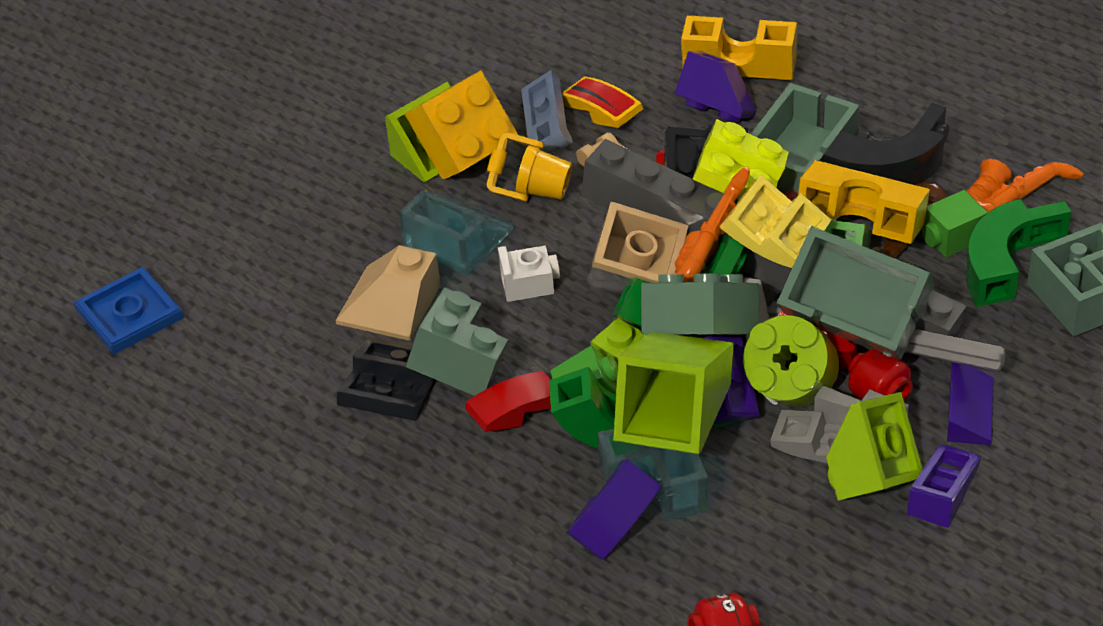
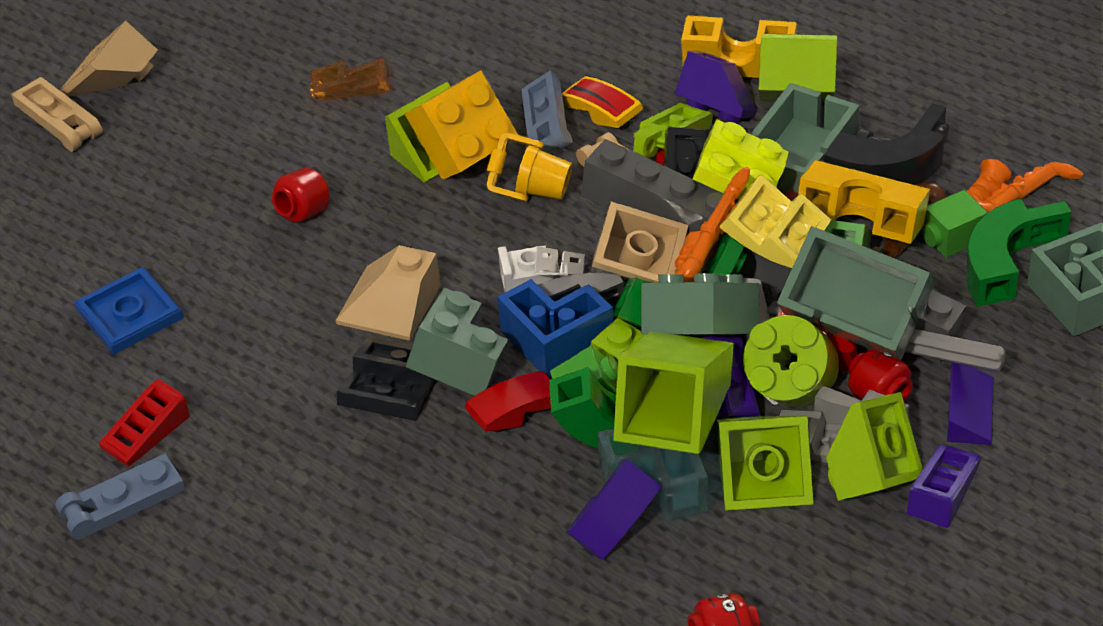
(57, 113): none -> tan plate
(112, 62): none -> tan slope
(119, 496): none -> sand blue plate
(158, 400): none -> red slope
(301, 195): none -> red head
(340, 82): none -> clear orange slope
(451, 229): clear light blue slope -> none
(548, 329): none -> blue brick
(550, 263): none -> white piece
(605, 284): none -> light grey slope
(652, 130): none -> lime hinge
(764, 461): none -> lime slope
(797, 60): none -> lime slope

